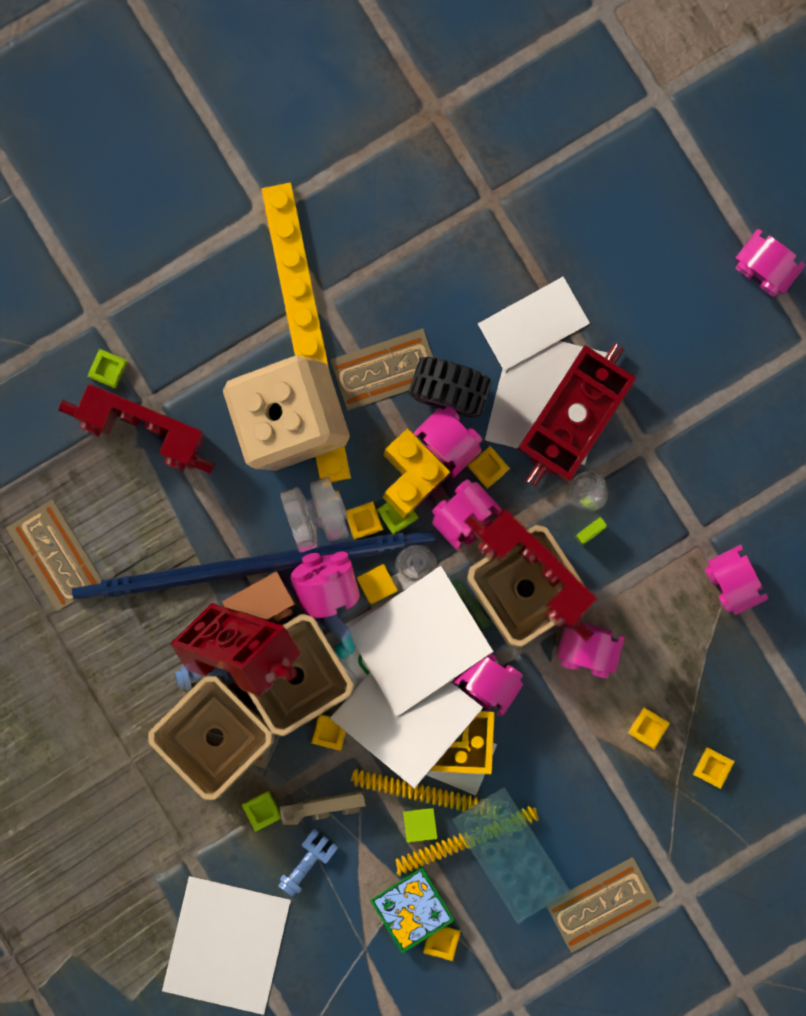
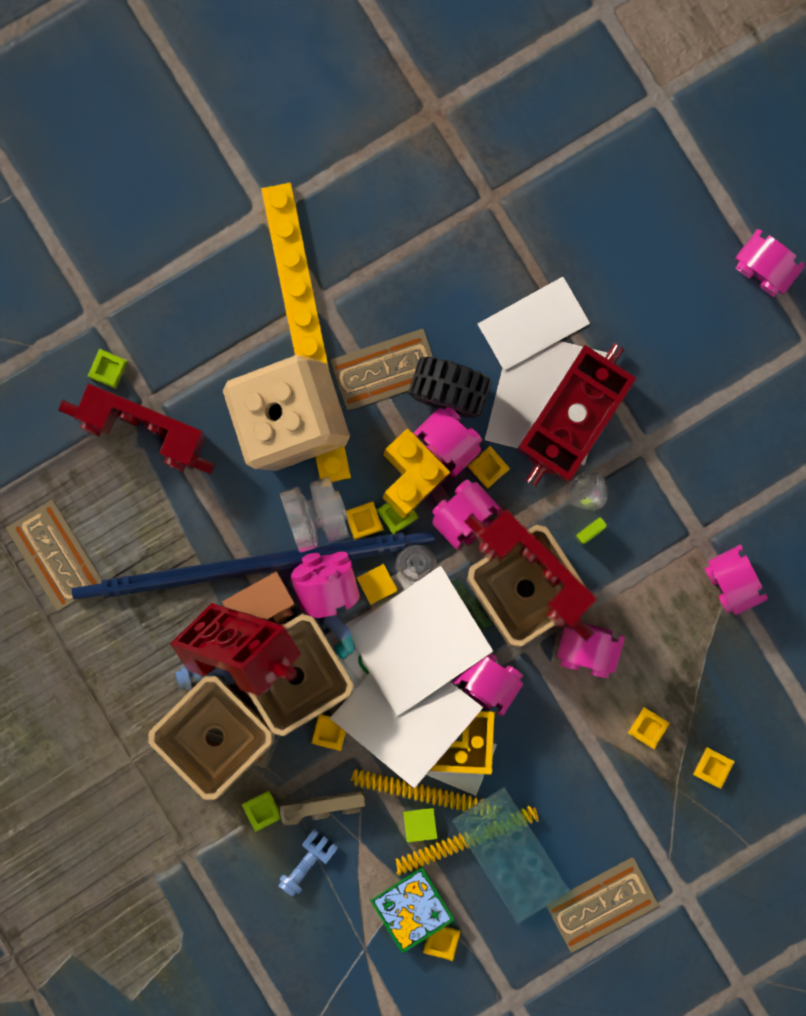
(226, 945): white sticker -> none

